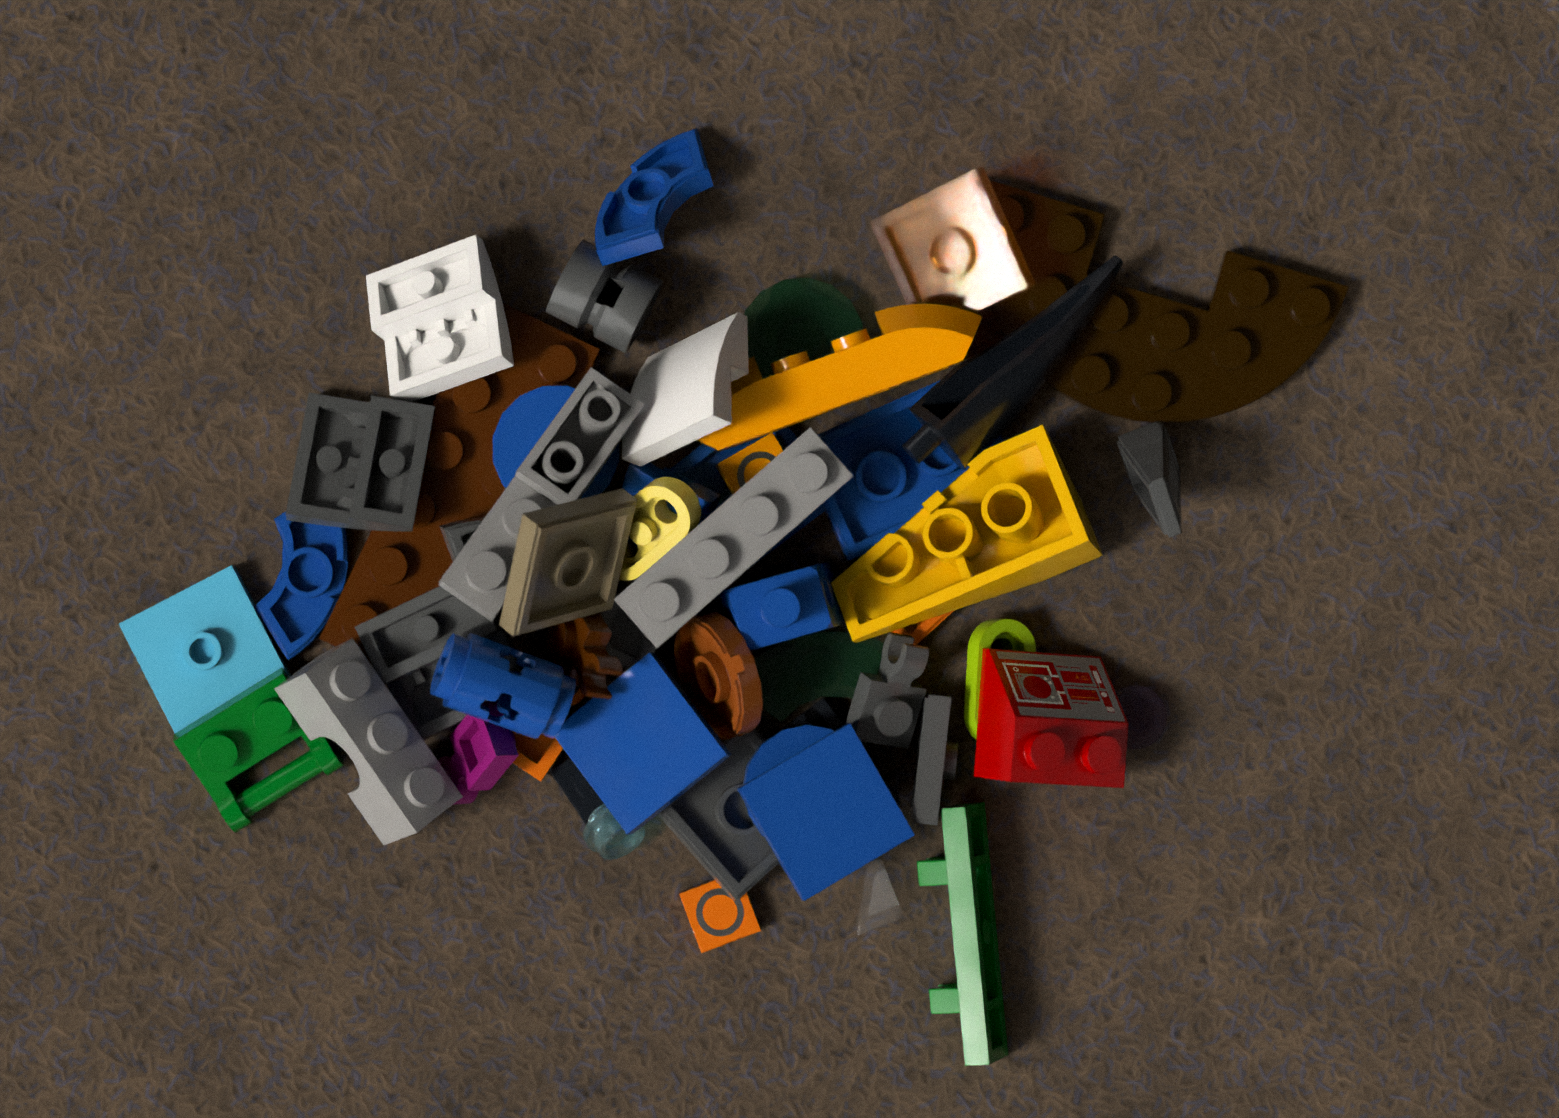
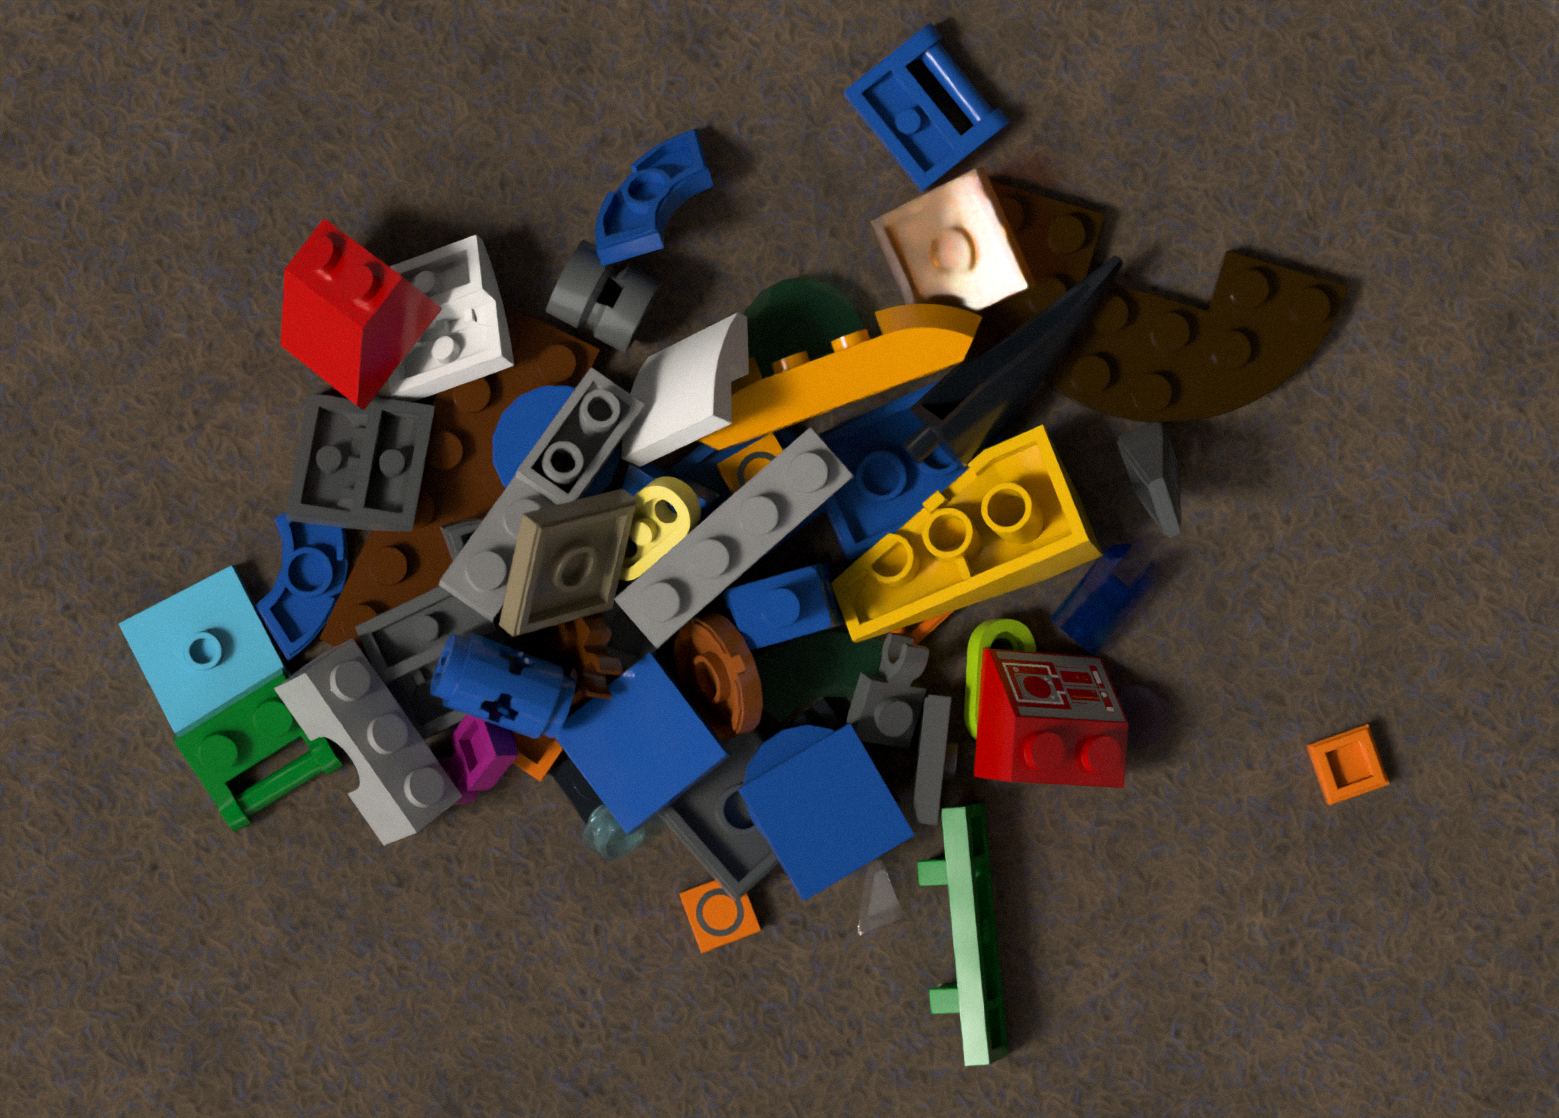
(350, 314): none -> red slope
(908, 118): none -> blue plate
(1101, 601): none -> clear blue piece
(1347, 764): none -> orange tile

